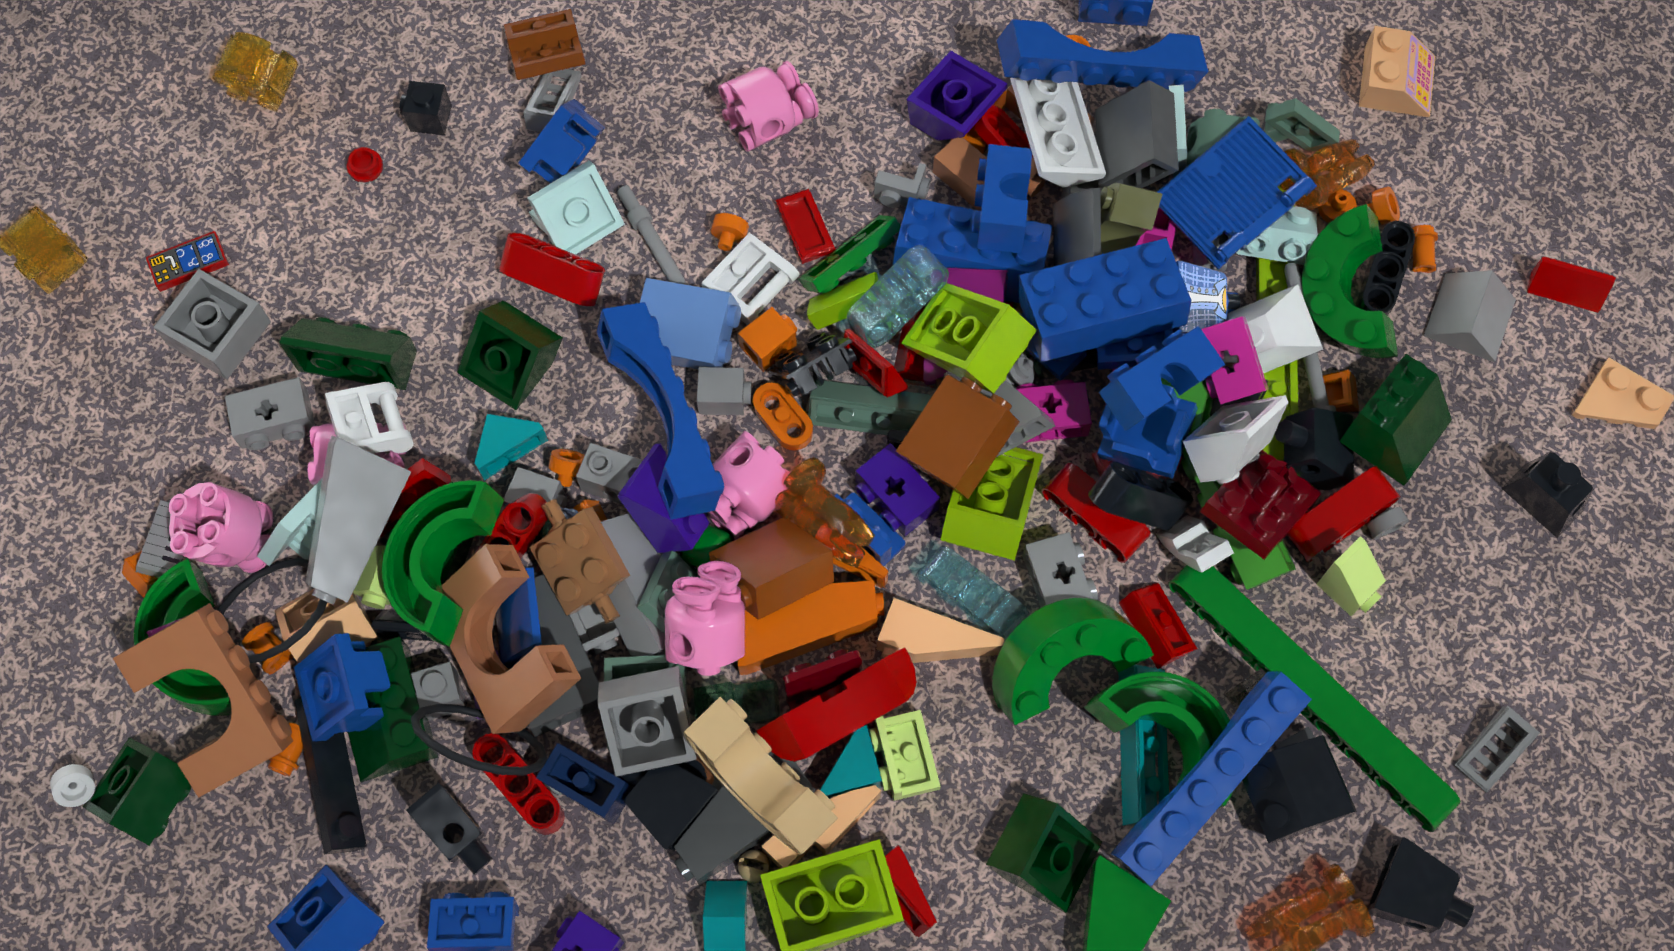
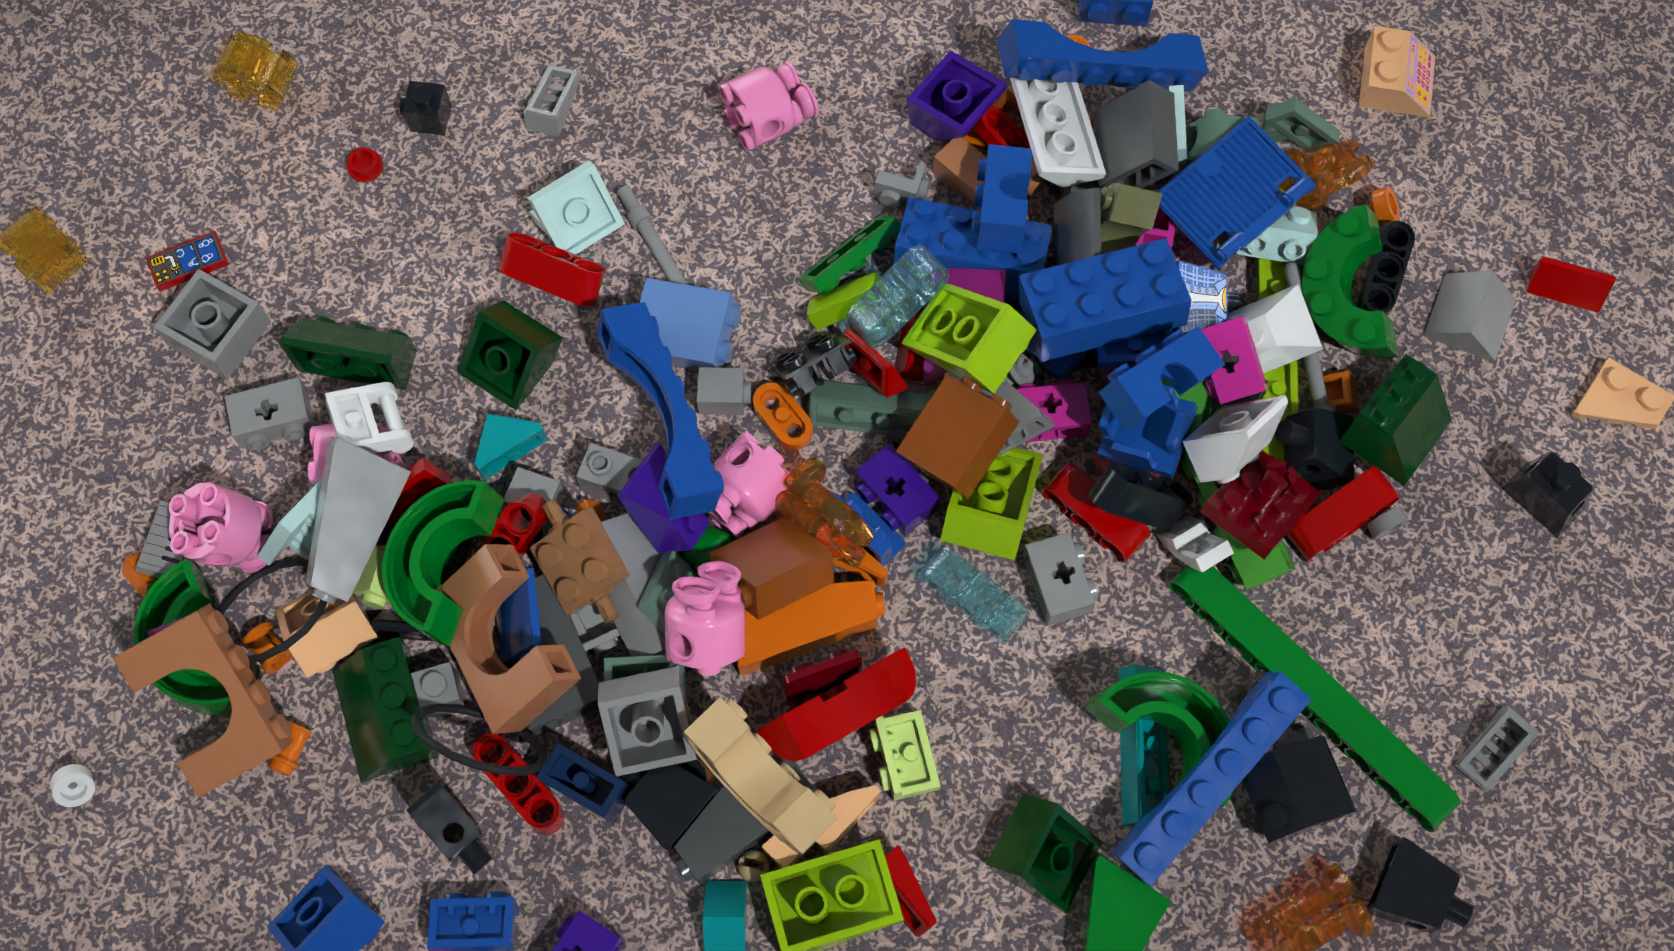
(139, 792): dark green slope -> none
(332, 790): black plate -> none
(335, 685): blue panel -> none
(544, 44): dark orange slope -> none
(562, 142): blue panel -> none
(565, 464): orange tile -> none
(729, 229): orange tile -> none
(744, 268): white plate -> none
(757, 699): slope -> none
(768, 338): orange brick -> none
(805, 226): red tile -> none
(855, 767): teal slope -> none
(932, 636): light nougat slope -> none
(1051, 641): green brick -> none
(1158, 624): red slope -> none
(1336, 205): orange tile -> none
(1354, 579): yellowish green slope -> none
(1424, 249): orange pin -> none

